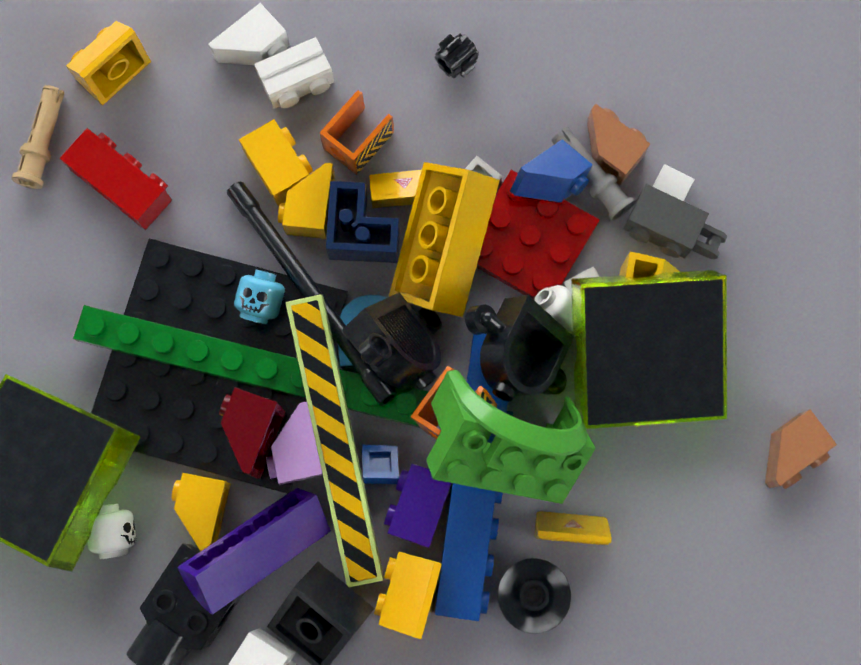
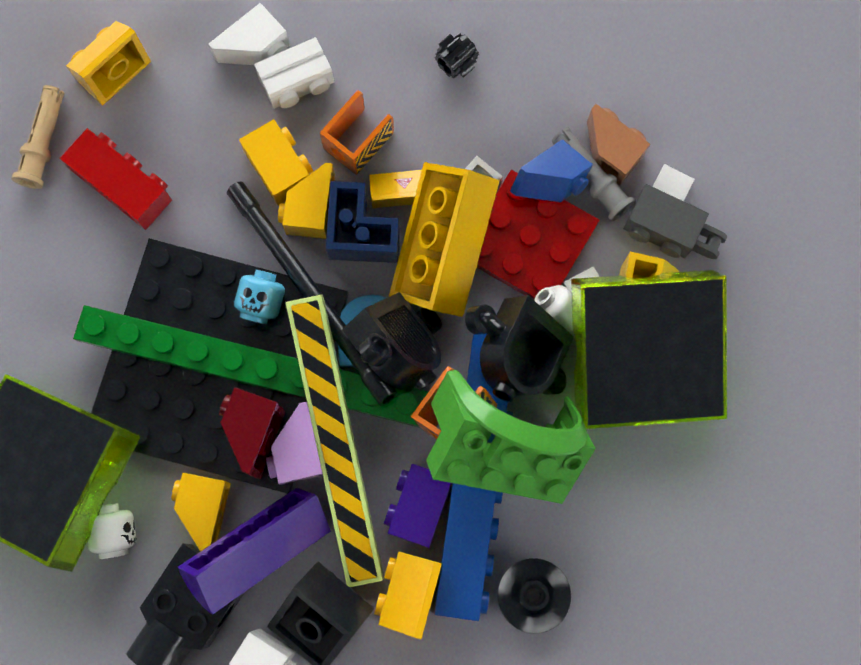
(379, 464): blue plate -> none
(572, 528): yellow slope -> none
(794, 447): nougat slope -> none

